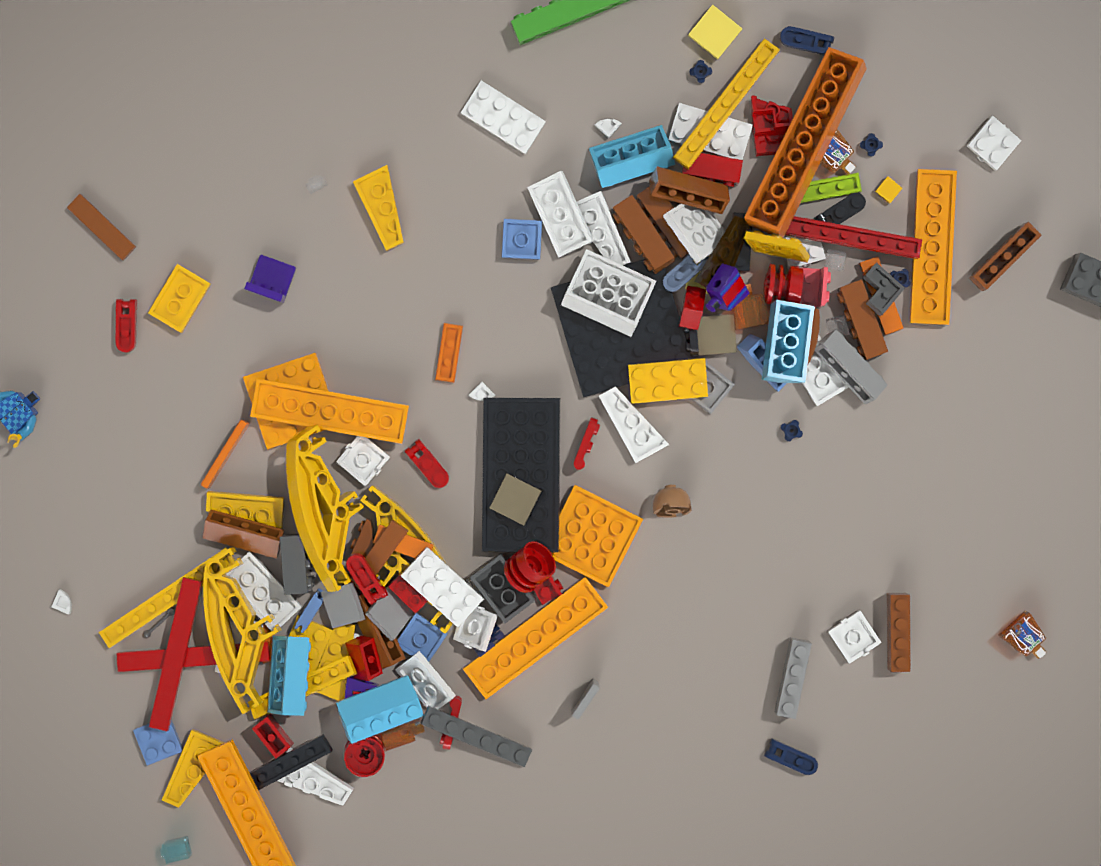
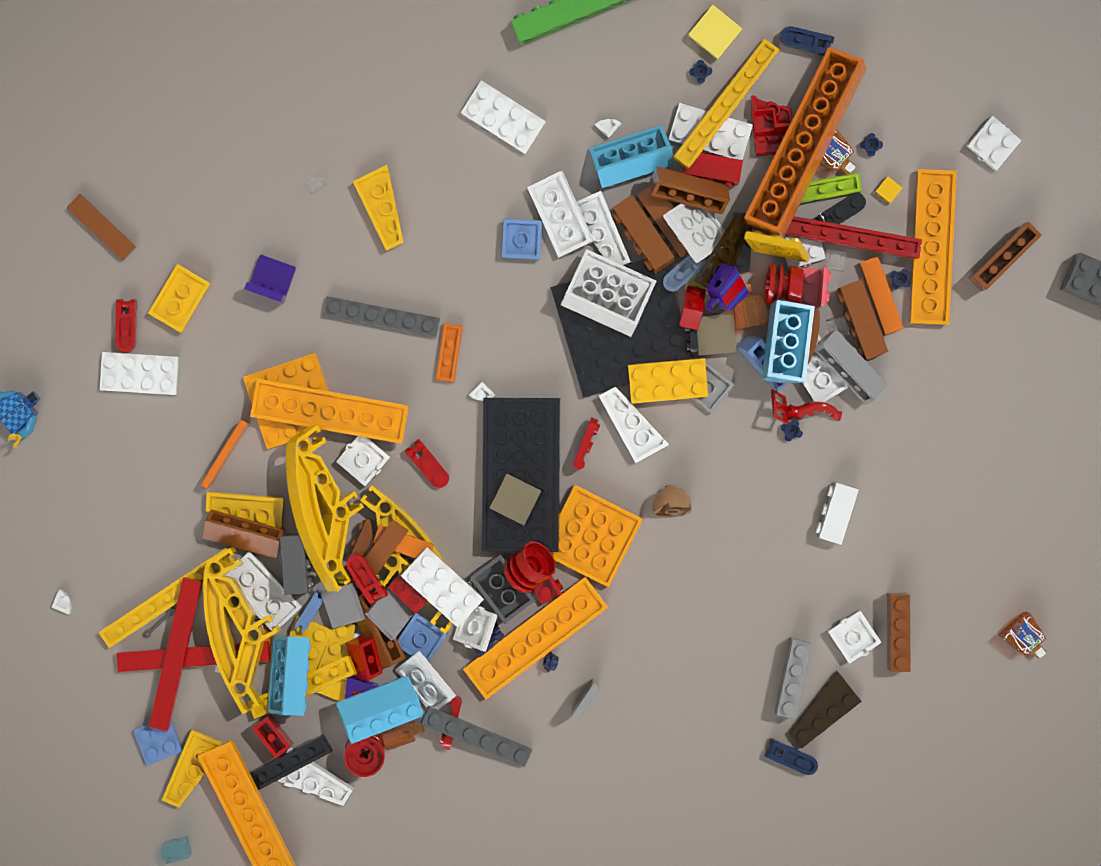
(139, 373): none -> white plate
(381, 316): none -> dark grey plate
(550, 662): none -> dark blue plate
(799, 411): none -> red piece
(831, 705): none -> dark brown wing
(836, 513): none -> white brick
(887, 289): dark grey plate -> none

